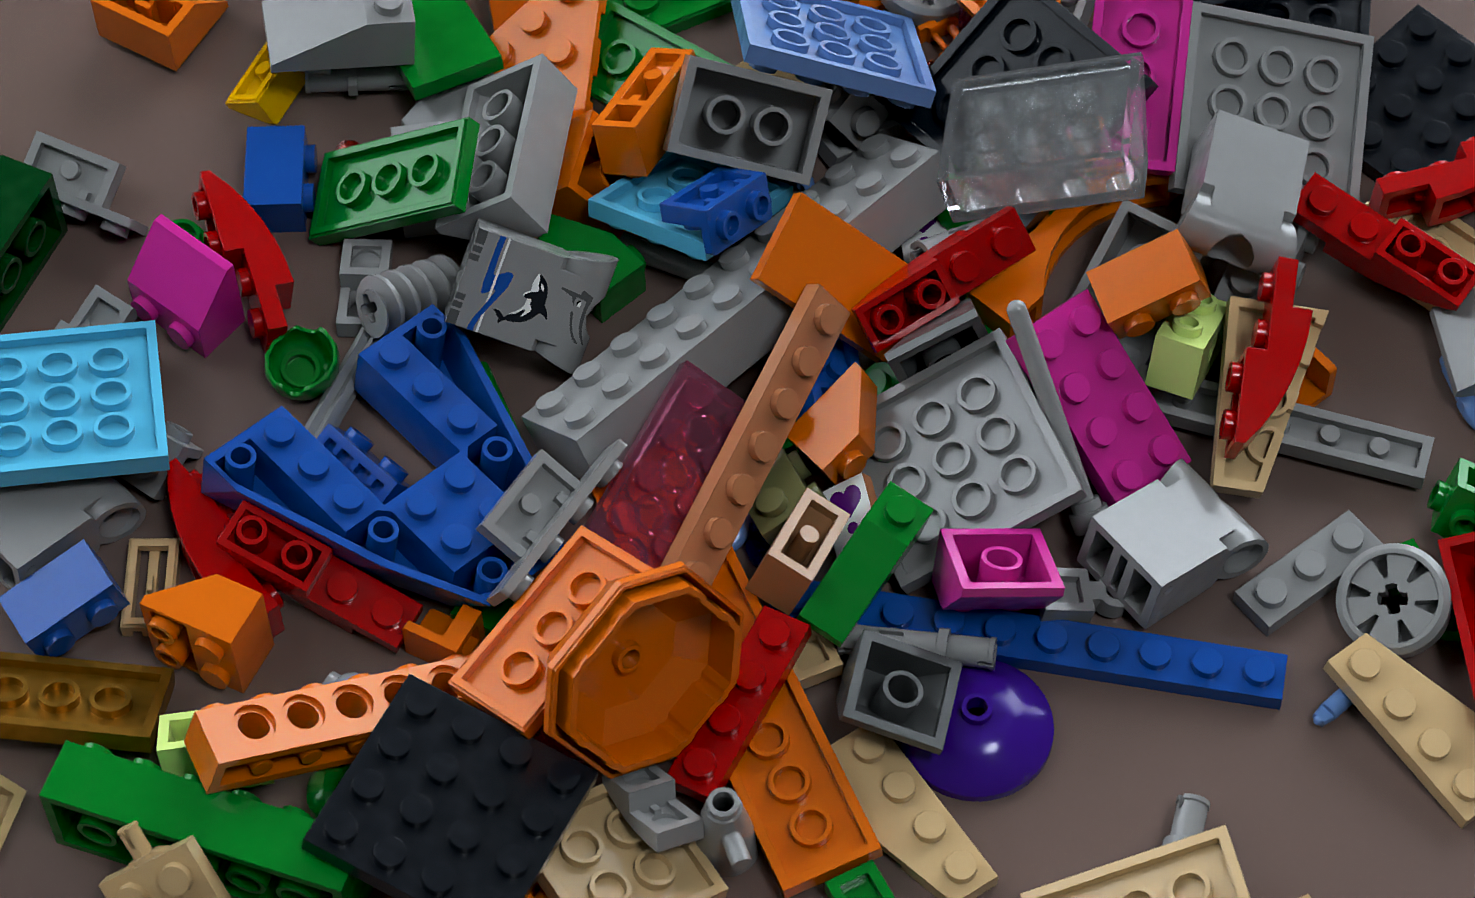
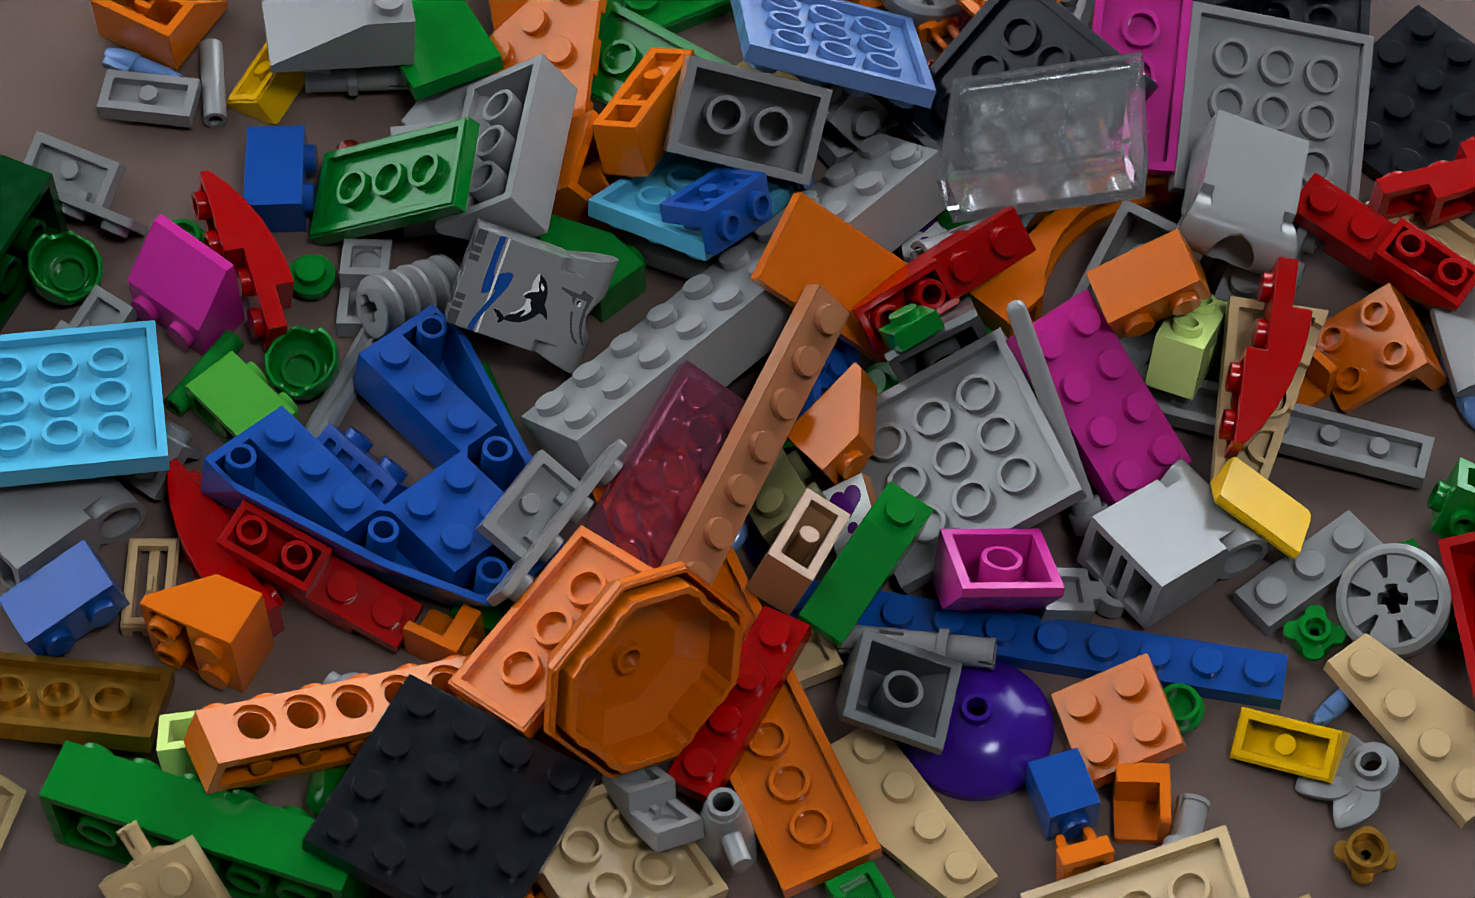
(64, 267): none -> green hair
(131, 61): none -> medium blue piece
(149, 98): none -> light grey plate
(178, 400): none -> green piece
(213, 82): none -> light grey piece
(234, 397): none -> bright green brick
(312, 277): none -> green plate
(910, 326): none -> green plate
(1062, 794): none -> blue brick
(1082, 856): none -> orange tile
(1119, 719): none -> orange plate
(1141, 803): none -> orange panel
(1186, 706): none -> green plate
(1261, 506): none -> yellow slope
(1288, 745): none -> yellow slope
(1309, 646): none -> green plate
(1355, 790): none -> light grey plate
(1366, 840): none -> pearl gold plate
(1377, 348): none -> orange bracket

